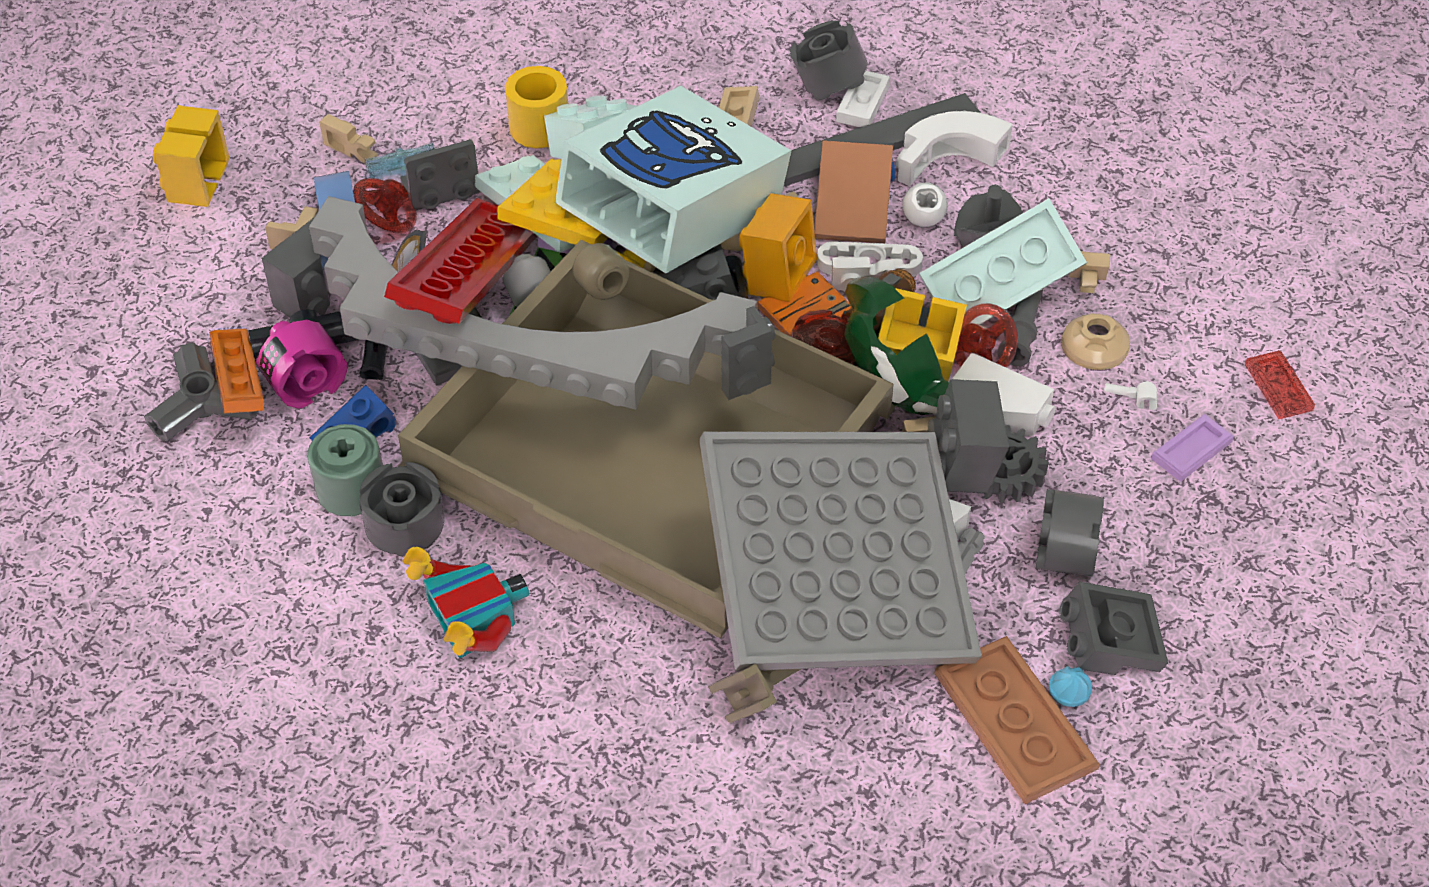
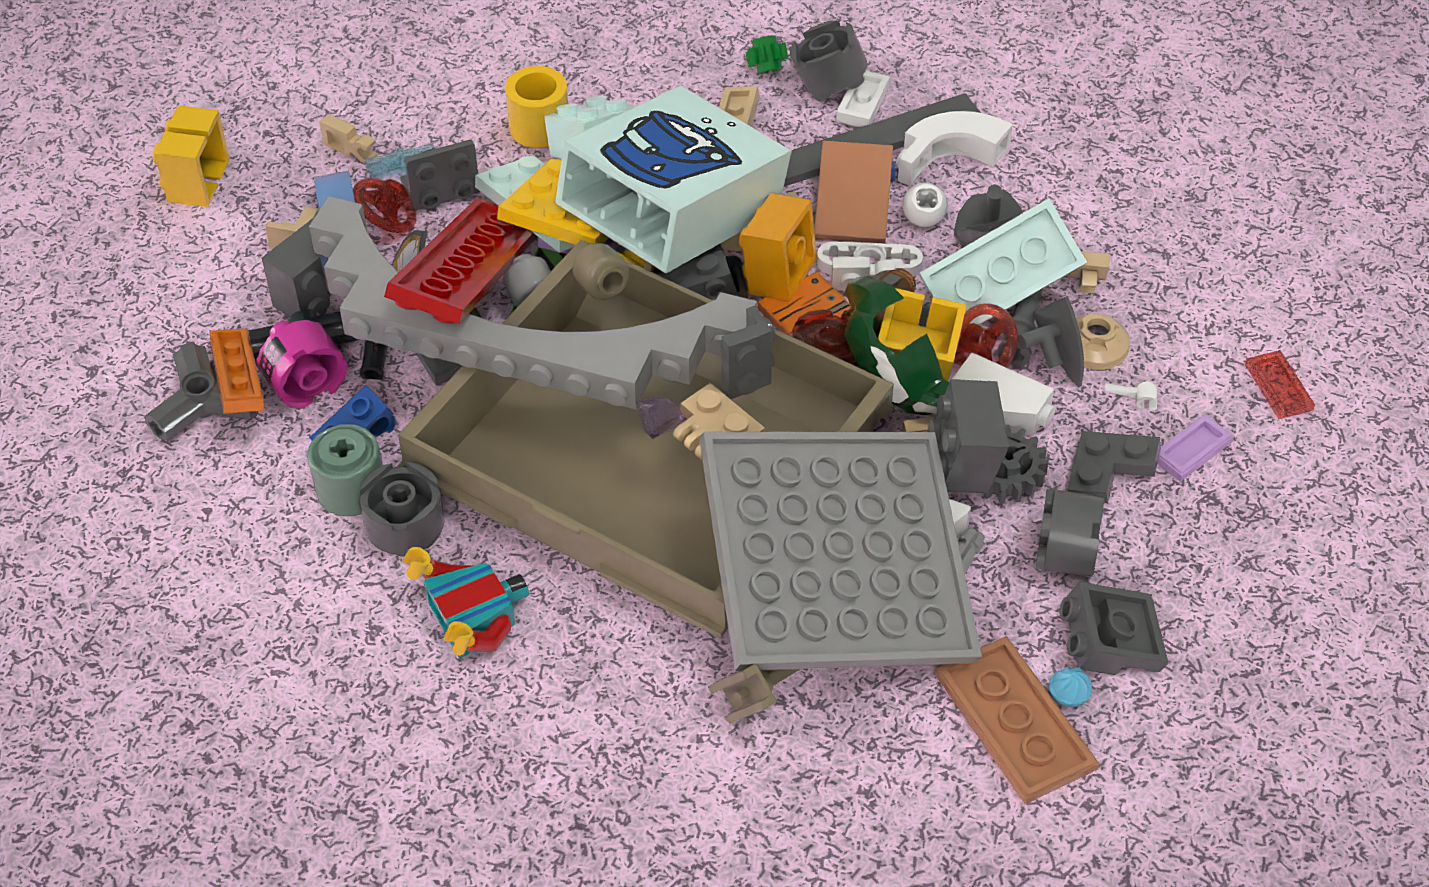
(659, 415): none -> tile
(711, 412): none -> tan hinge
(767, 54): none -> green gear
(1058, 338): none -> dark grey shield
(1108, 454): none -> dark grey plate

